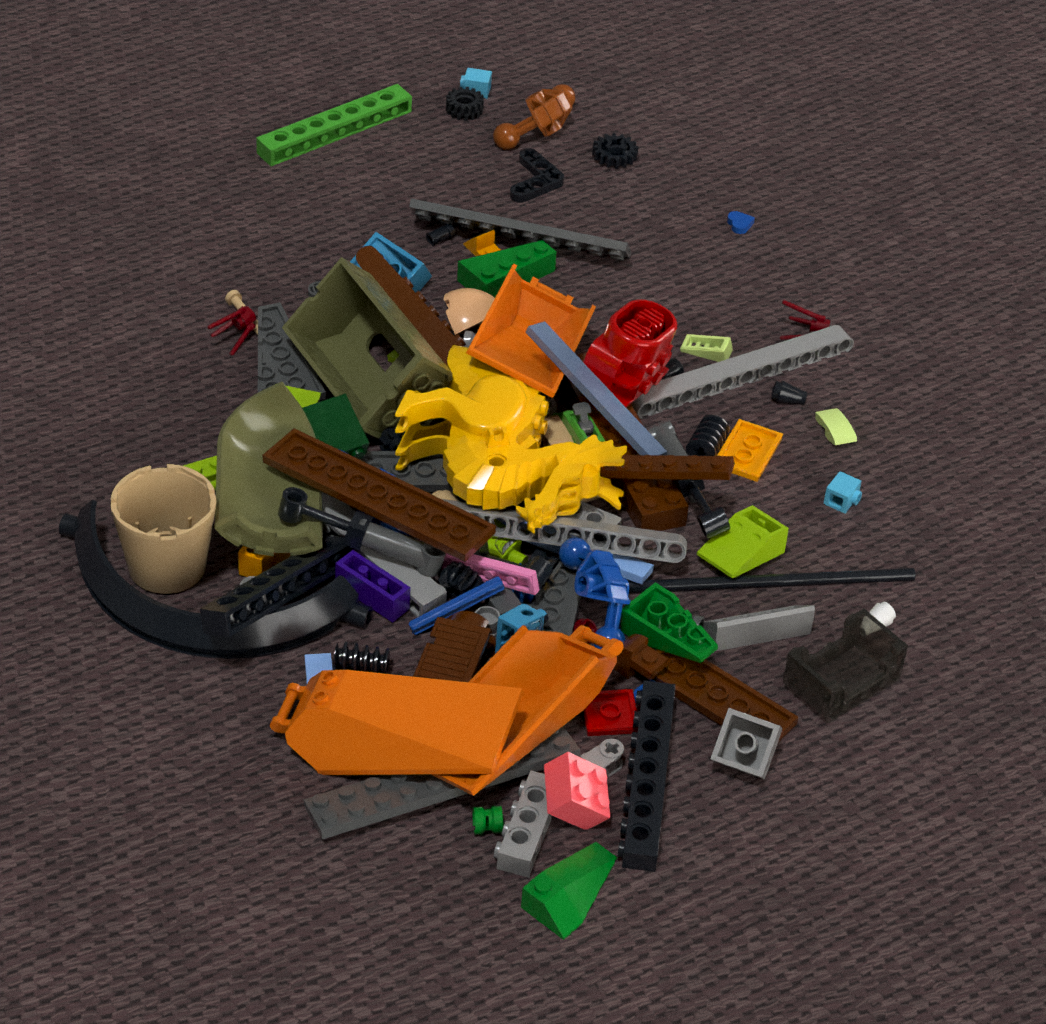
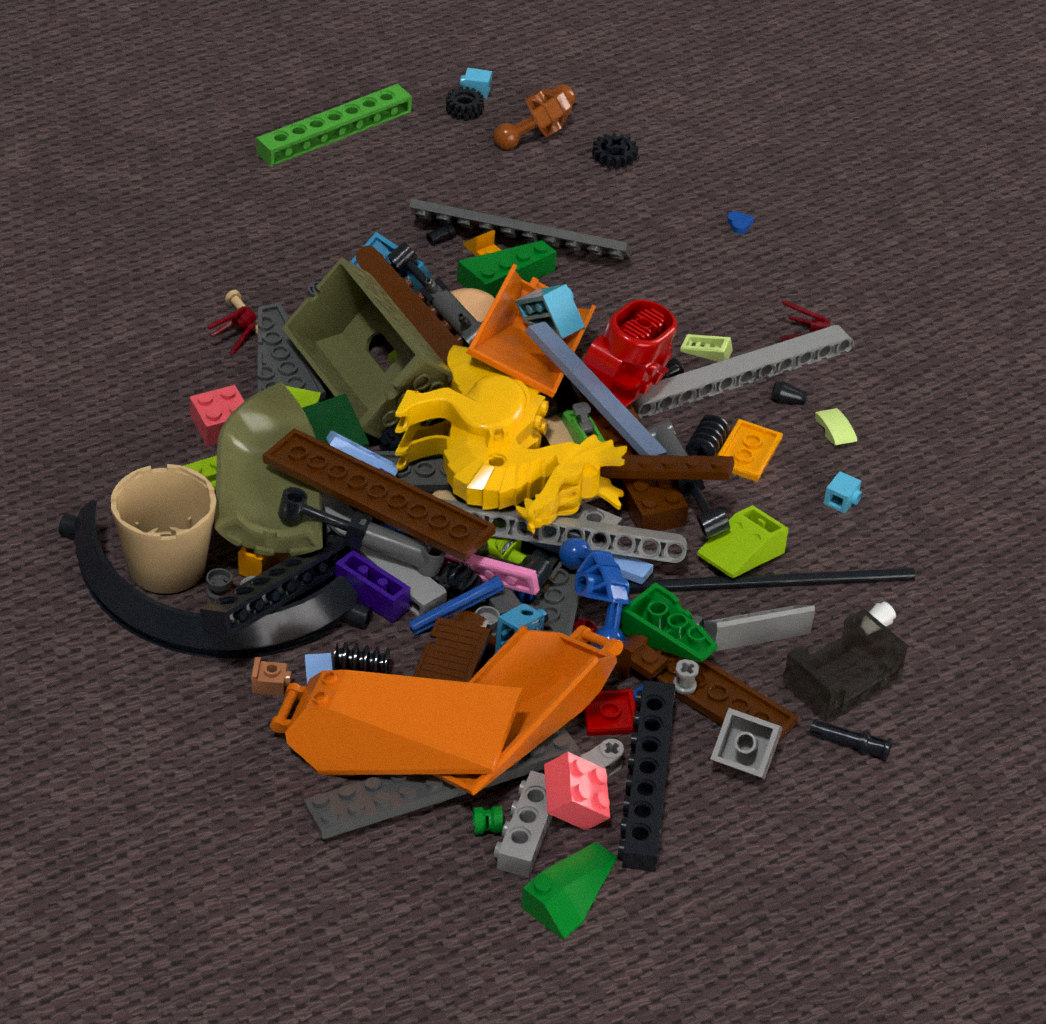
(211, 411): none -> coral brick
(218, 583): none -> dark grey wheel
(270, 677): none -> nougat brick
(360, 452): none -> light blue tile
(437, 294): none -> dark grey piece
(547, 179): black beam -> none
(554, 306): none -> medium azure wedge
(686, 673): none -> light grey bush
(862, 741): none -> black pin

